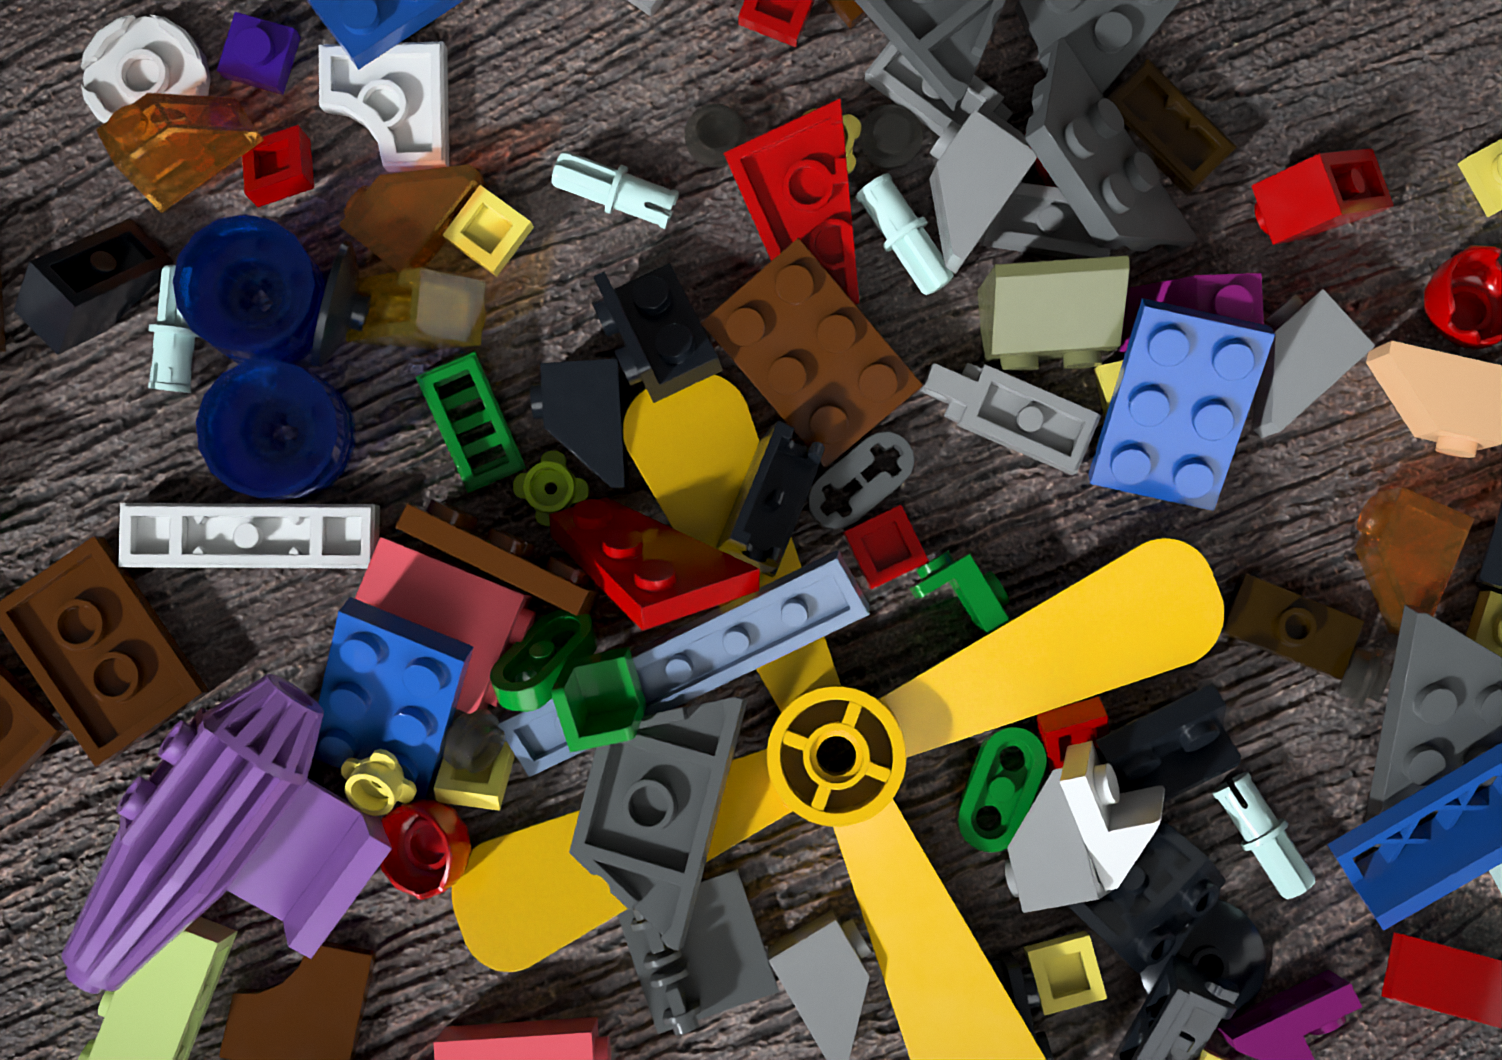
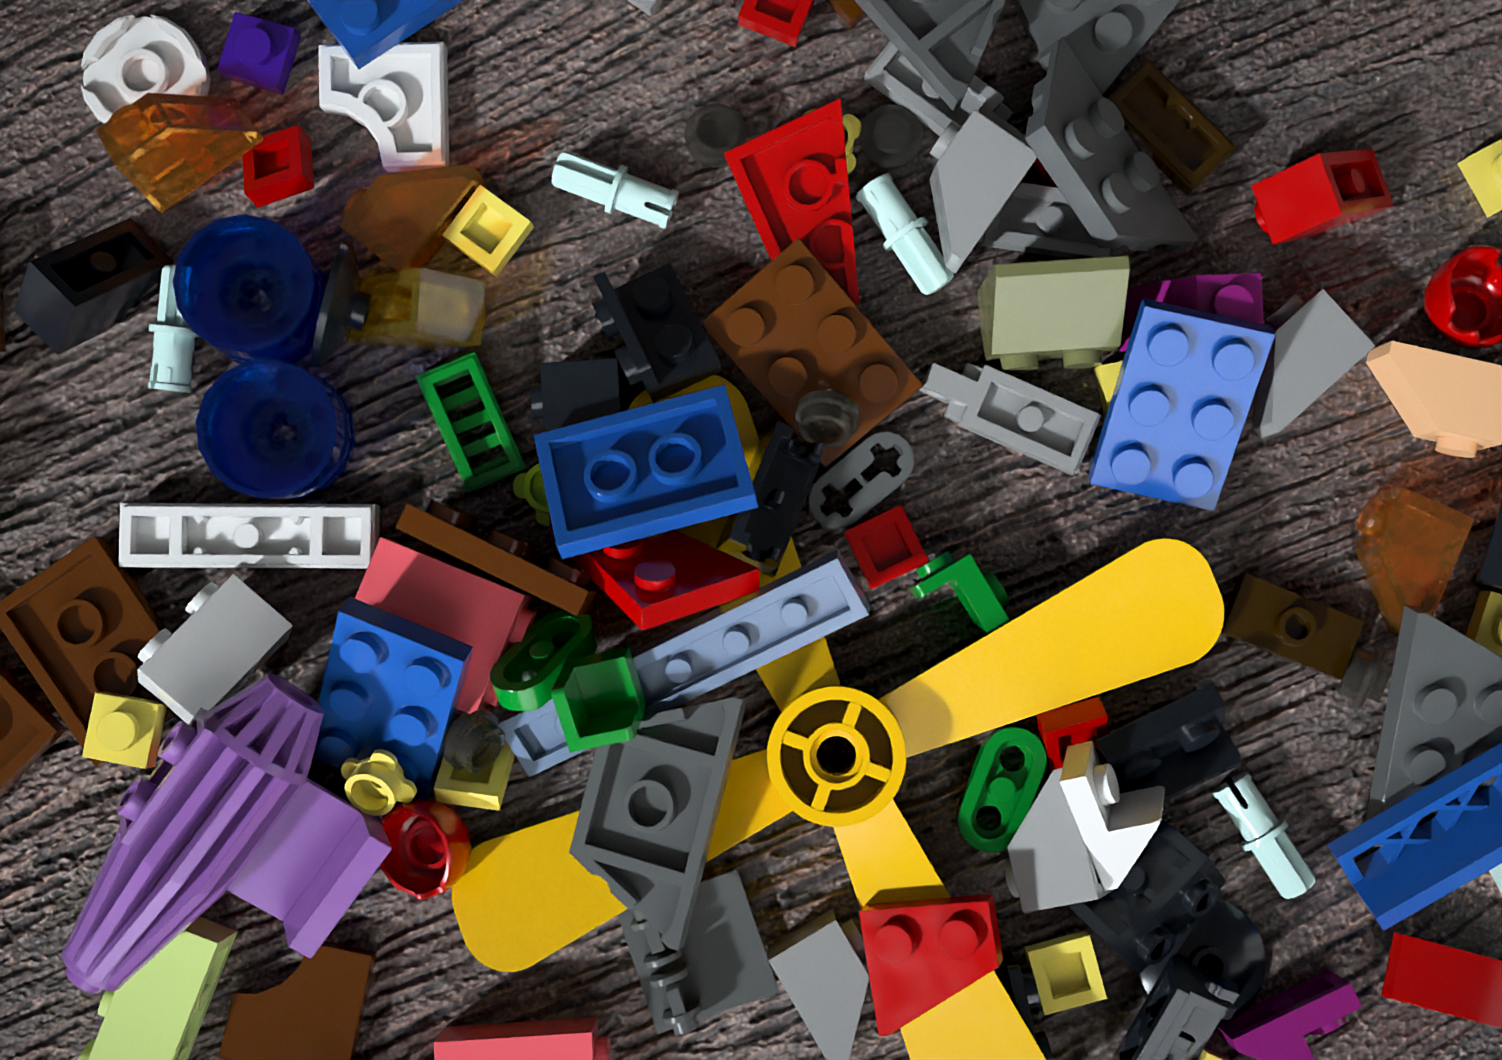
(124, 730): none -> light yellow plate
(213, 650): none -> white brick
(644, 472): none -> blue plate
(827, 417): none -> clear smoke plate
(926, 953): none -> red wing

